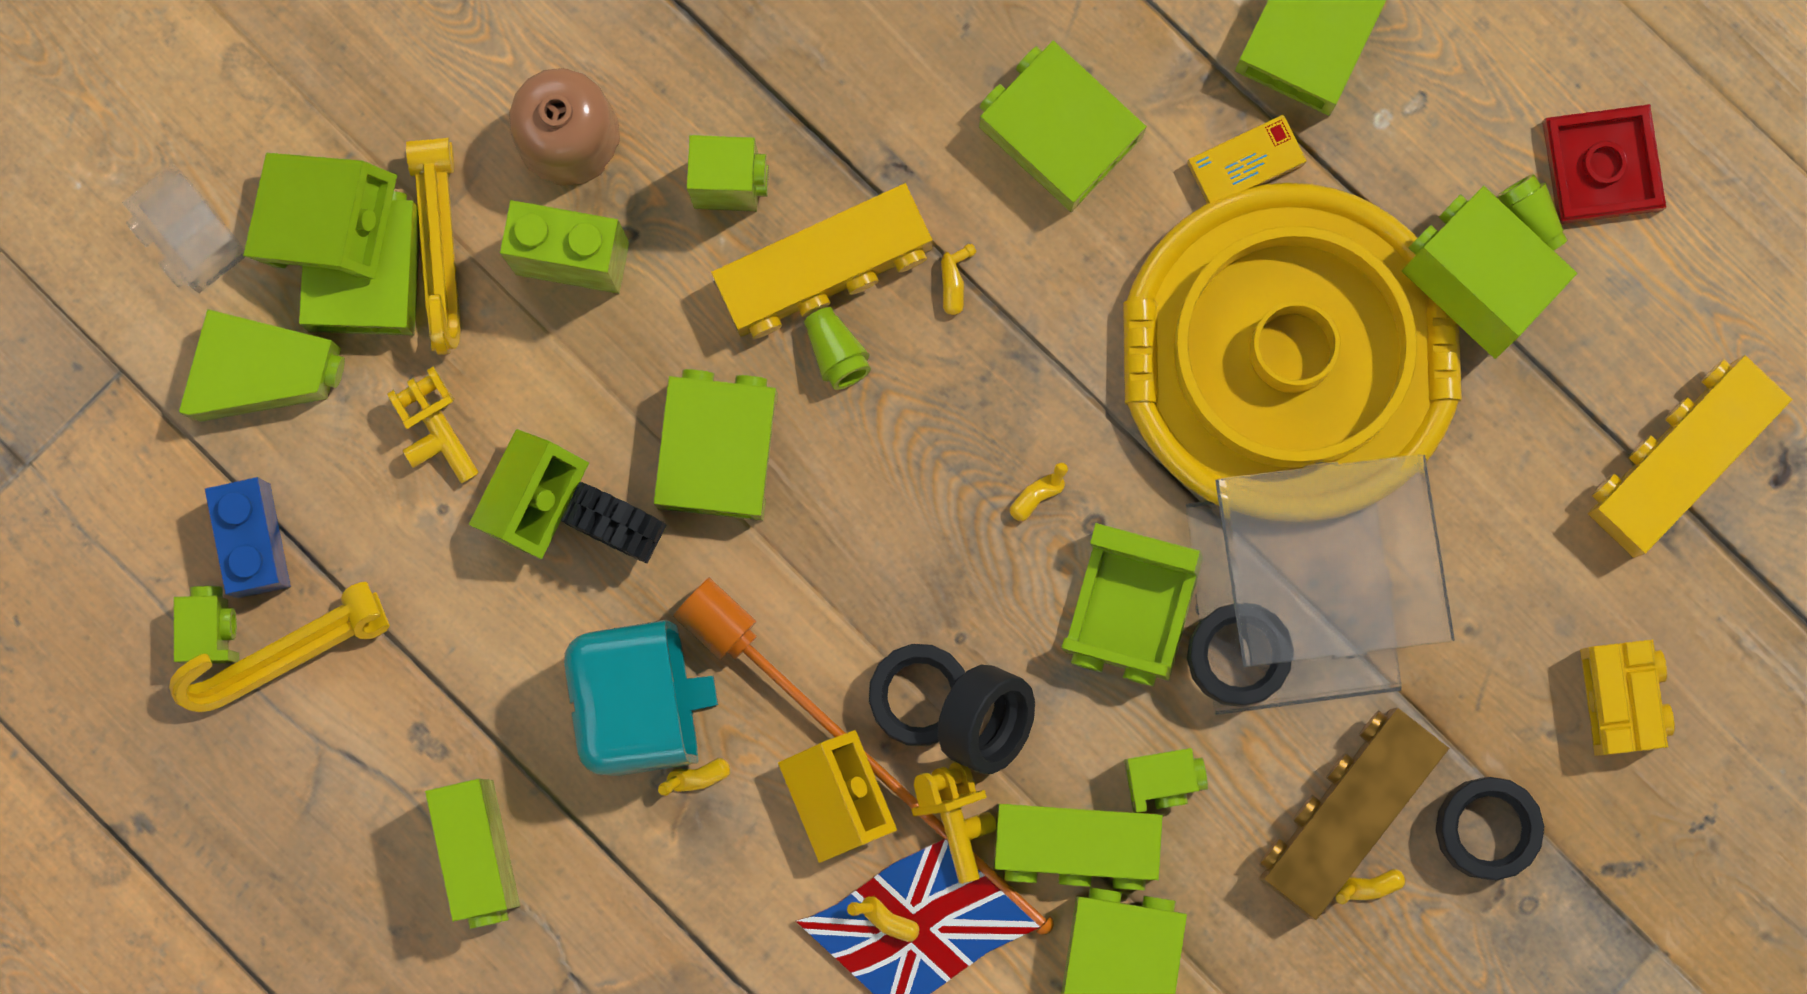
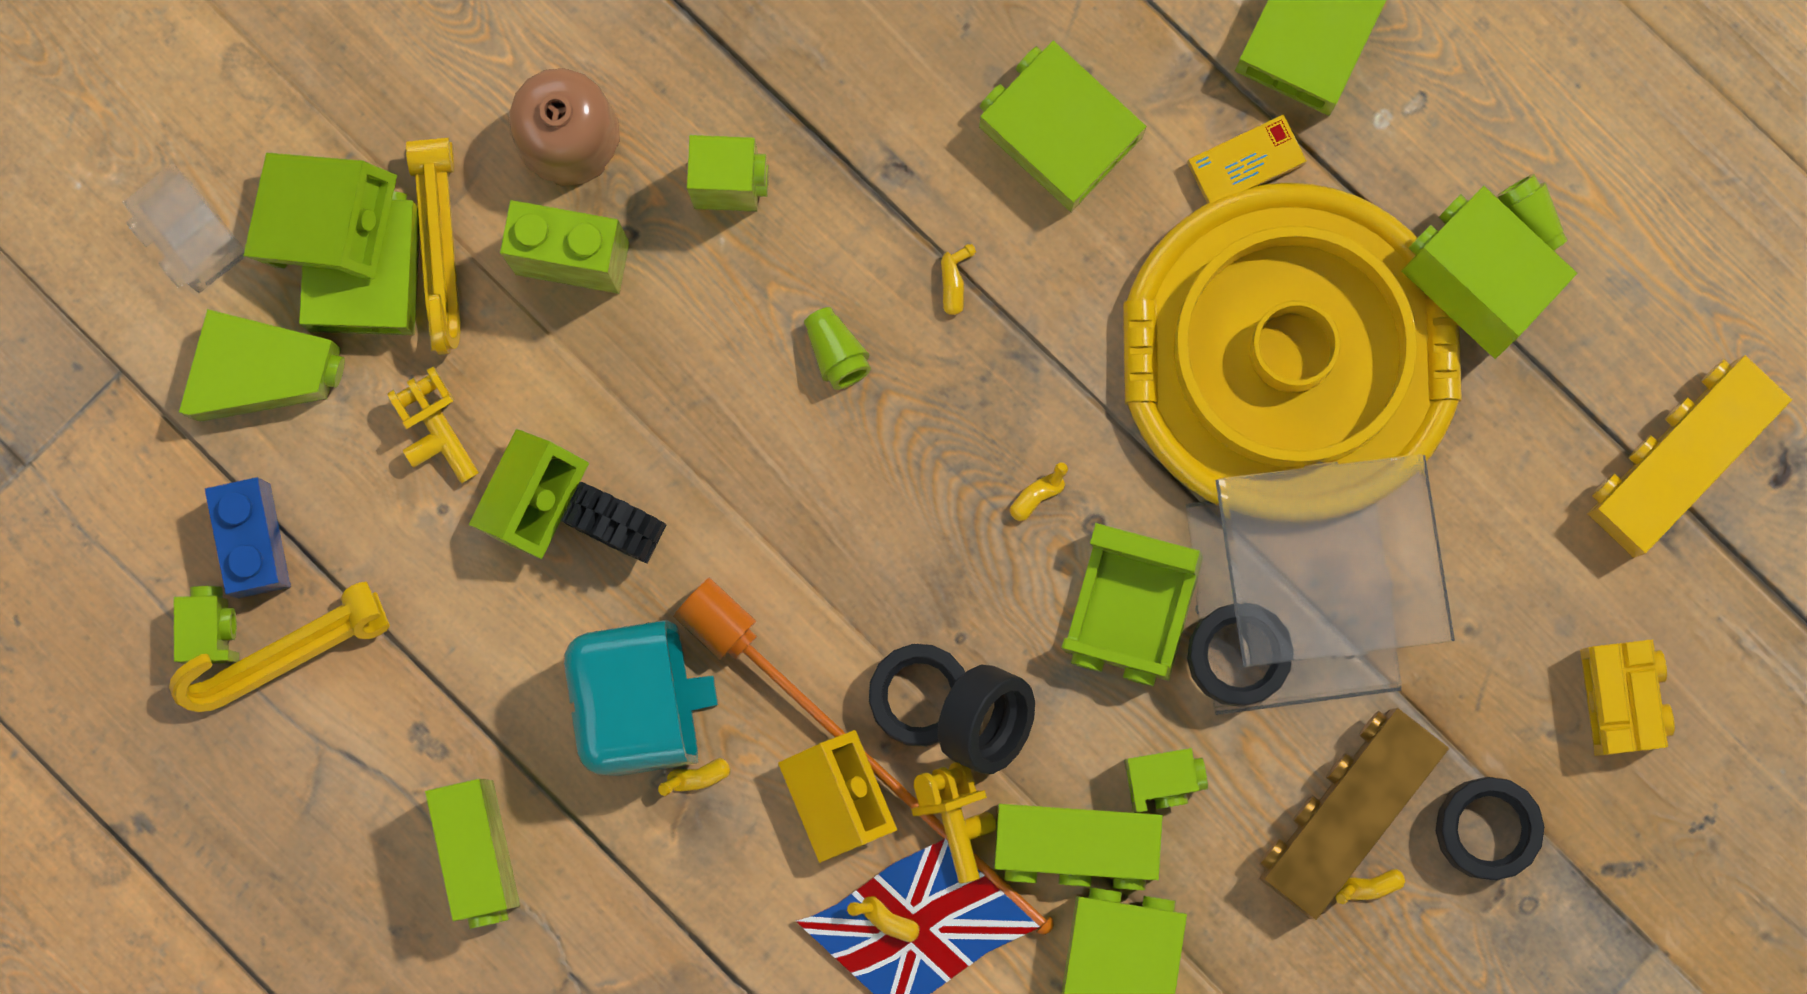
(715, 445): lime panel -> none
(823, 261): yellow brick -> none
(1604, 164): red tile -> none

